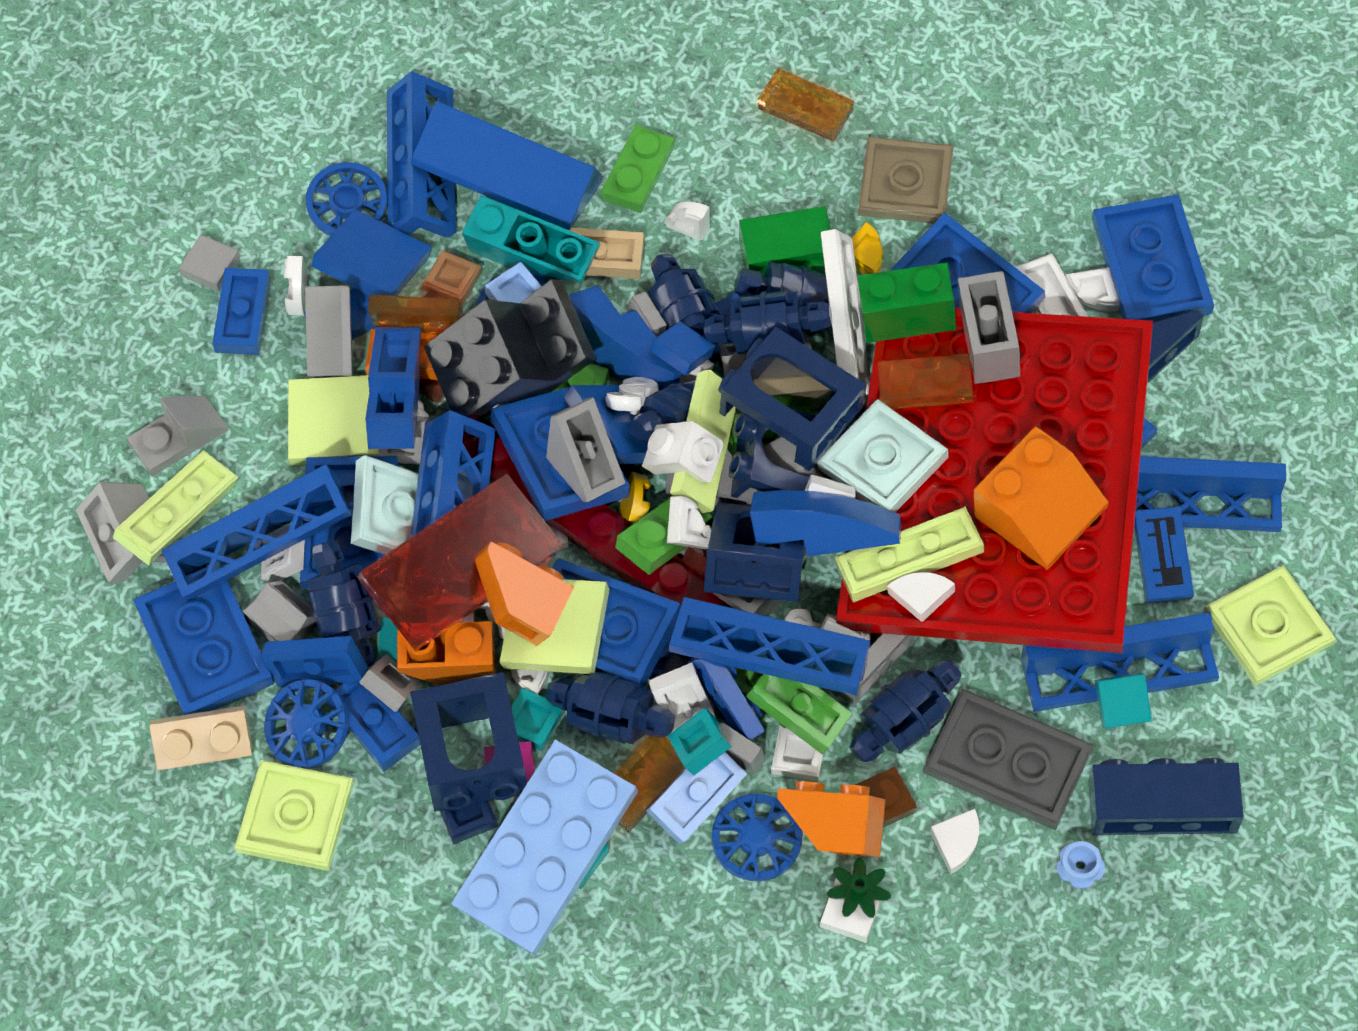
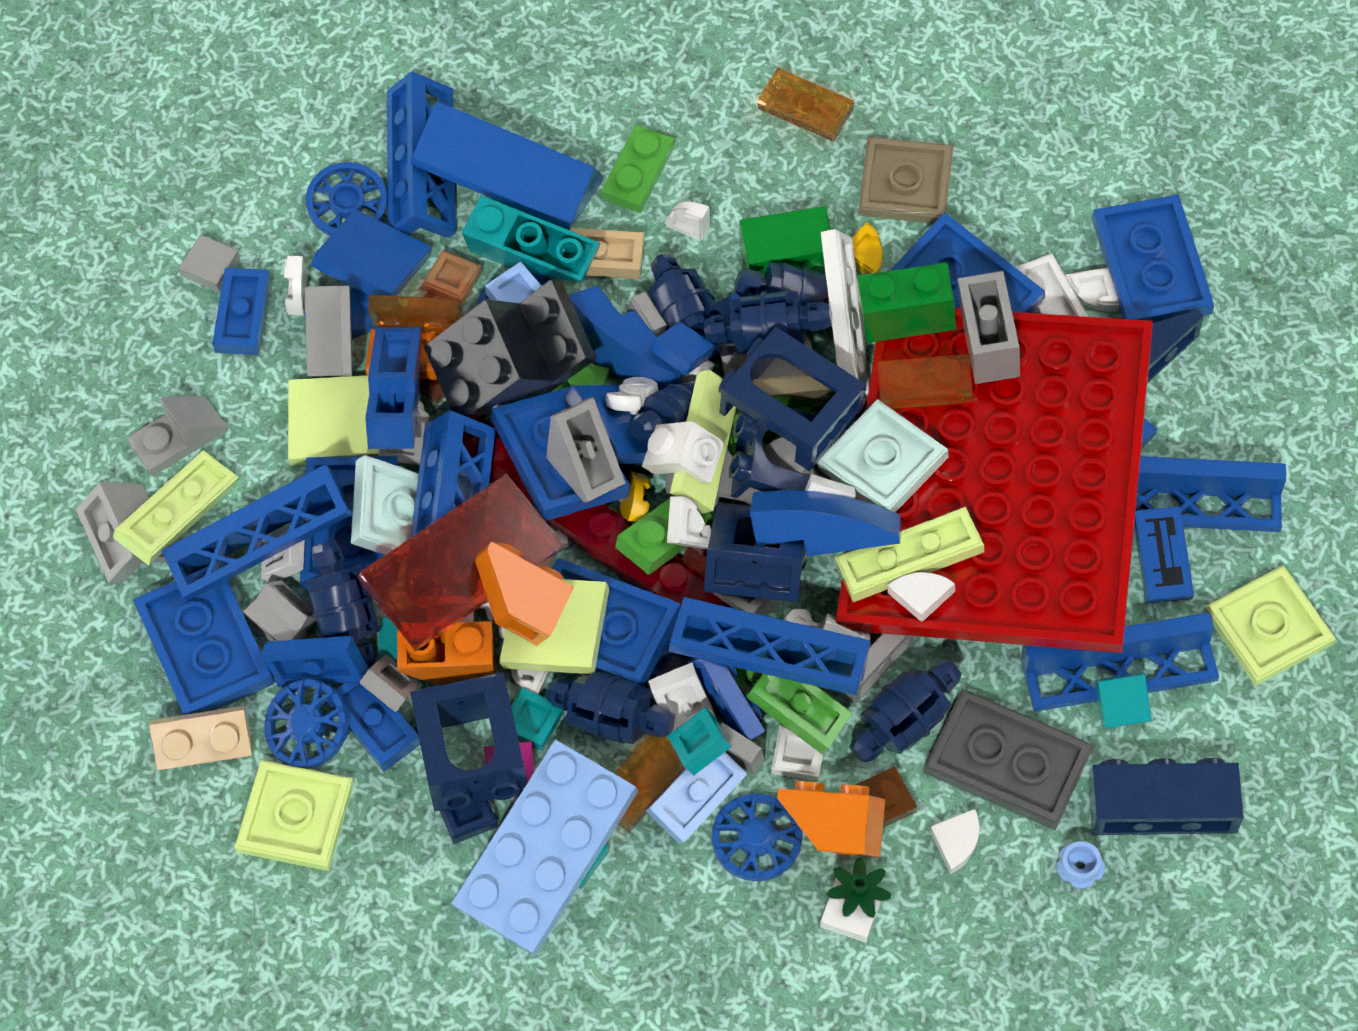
(1039, 498): orange slope -> none

